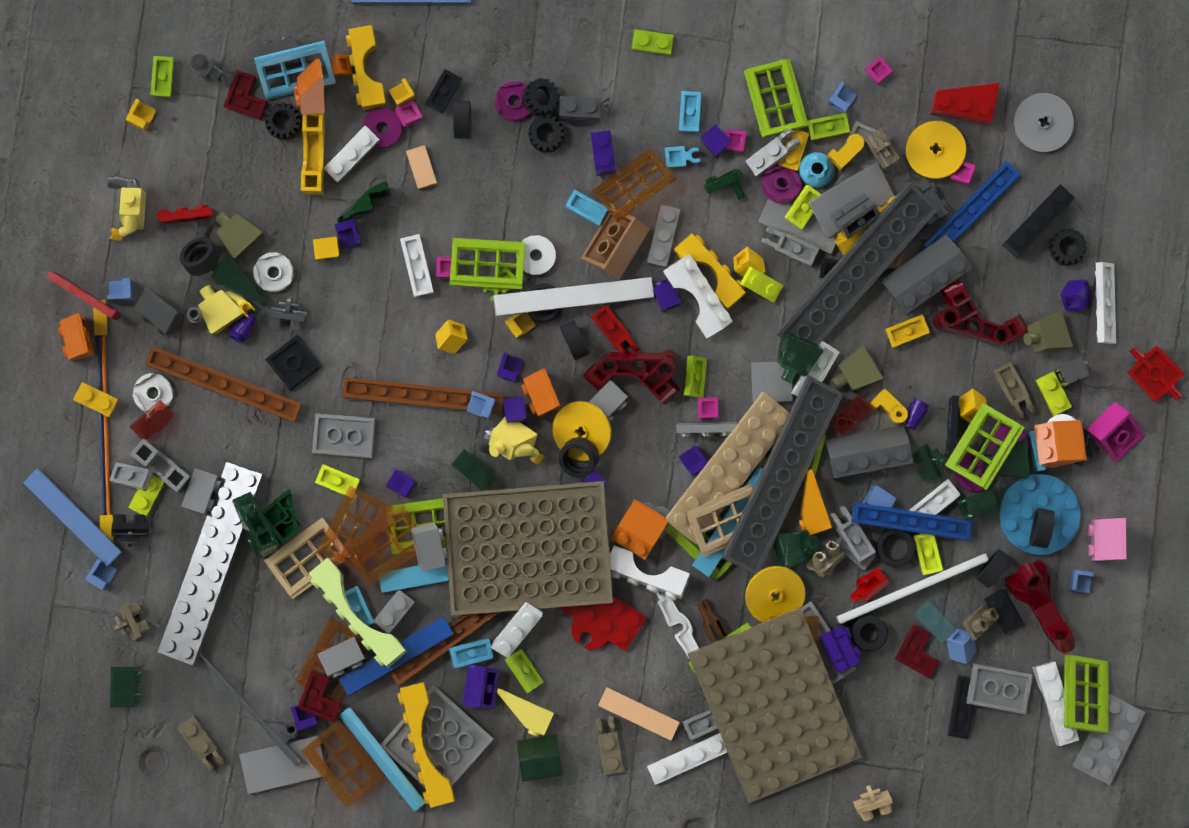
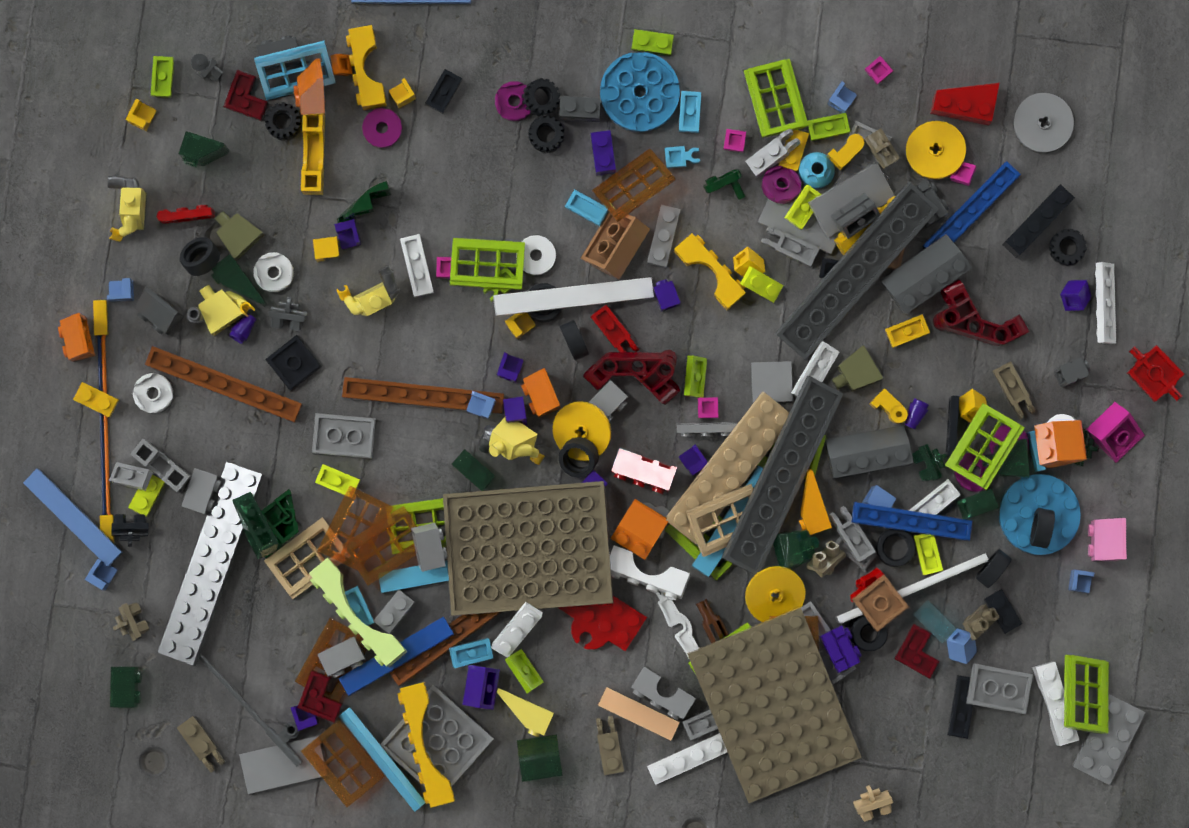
(83, 295): red tile -> none
(152, 420): clear red slope -> none
(200, 150): none -> clear green slope
(352, 154): white plate -> none
(373, 298): none -> light yellow torso
(401, 483): dark purple panel -> none
(408, 113): dark pink plate -> none
(421, 167): light nougat tile -> none
(451, 336): yellow panel -> none
(462, 119): black tyre -> none
(636, 112): none -> dark azure plate
(643, 471): none -> wedge
(647, 686): none -> light grey arch
(688, 276): white arch -> none
(715, 140): dark purple panel -> none
(797, 356): clear green torso -> none
(850, 414): clear red slope -> none
(880, 603): none -> medium nougat tile
(1033, 587): dark red connector -> none
(1048, 334): olive torso -> none
(1053, 393): neon yellow plate -> none

